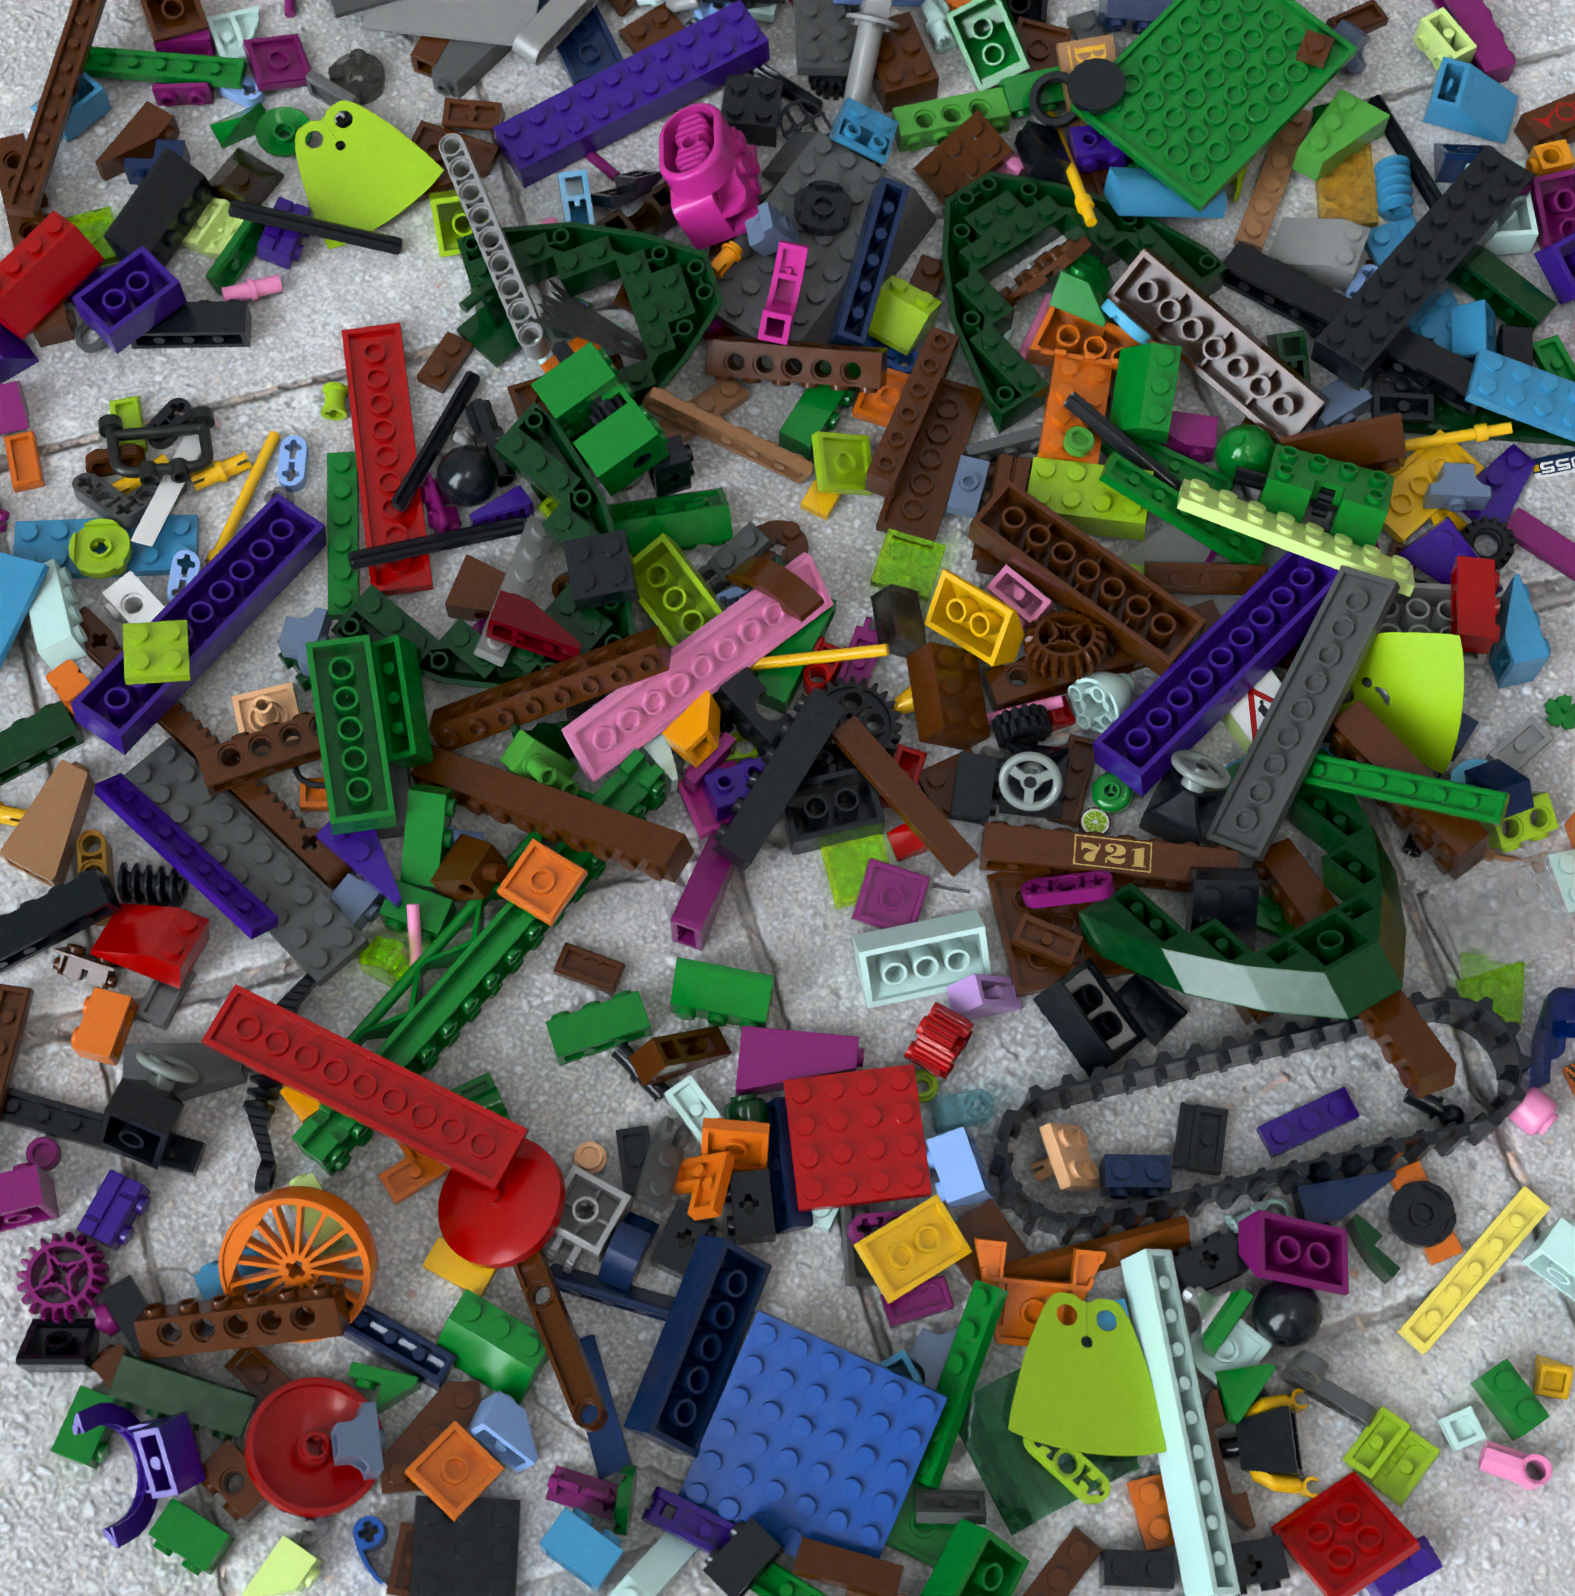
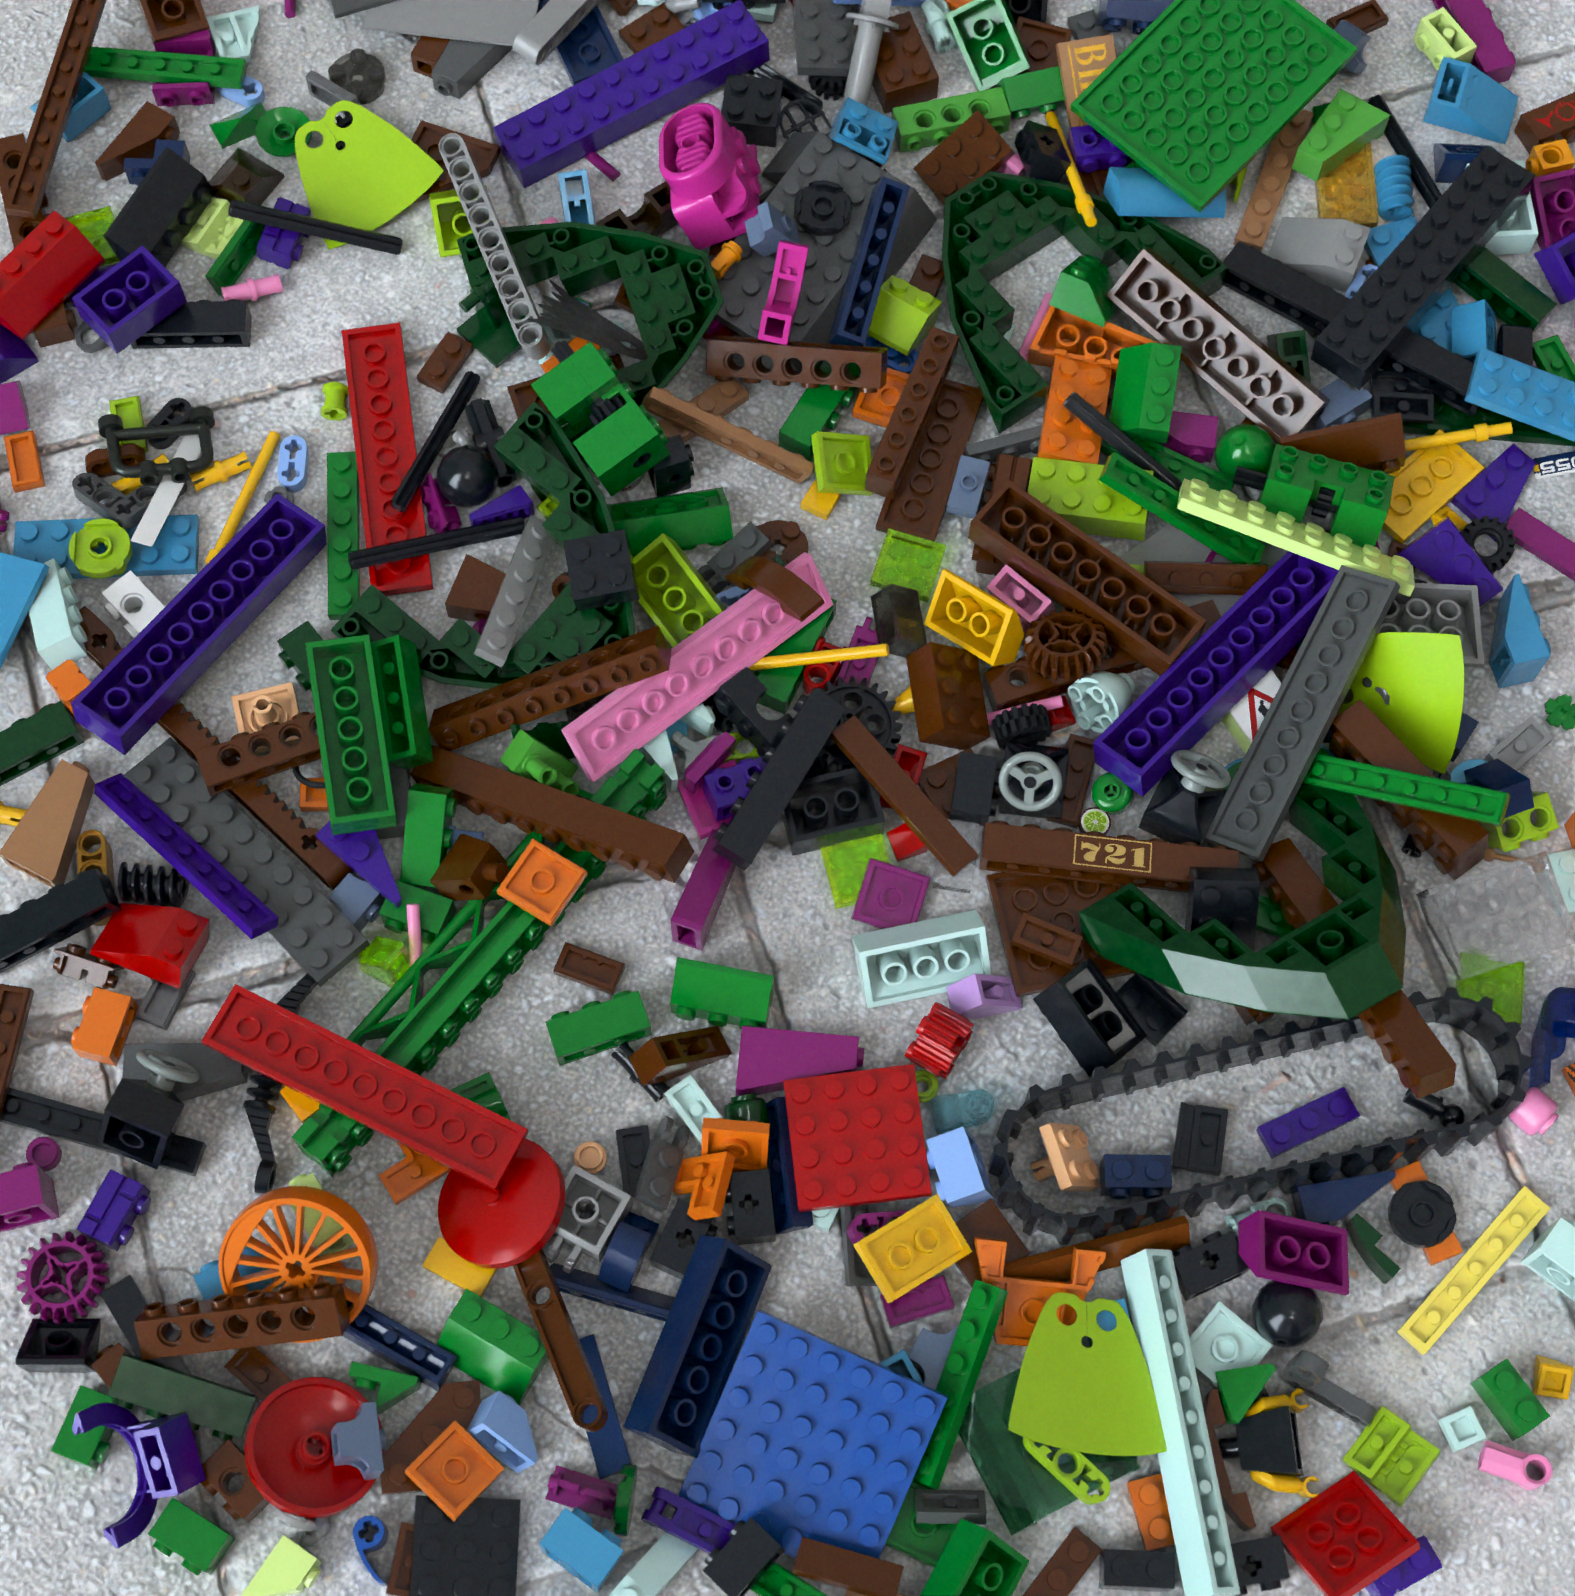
(105, 1321): magenta tile -> none
(156, 652): lime plate -> none
(176, 571): light blue beam -> none
(277, 62): magenta tile -> none
(303, 630): sand blue brick -> none
(472, 114): reddish brown hinge -> none
(528, 627): dark red slope -> none
(628, 188): black slope -> none
(696, 730): light orange slope -> none
(1035, 97): black tyre -> none
(1045, 265): reddish brown plate -> none
(1078, 441): bright green tile -> none
(1086, 888): magenta beam -> none
(1096, 86): black tile -> none
(1126, 322): medium azure tile -> none
(1217, 1314): green piece -> none
(1315, 49): reddish brown plate -> none
(1457, 489): sand blue brick -> none
(1474, 603): red brick -> none

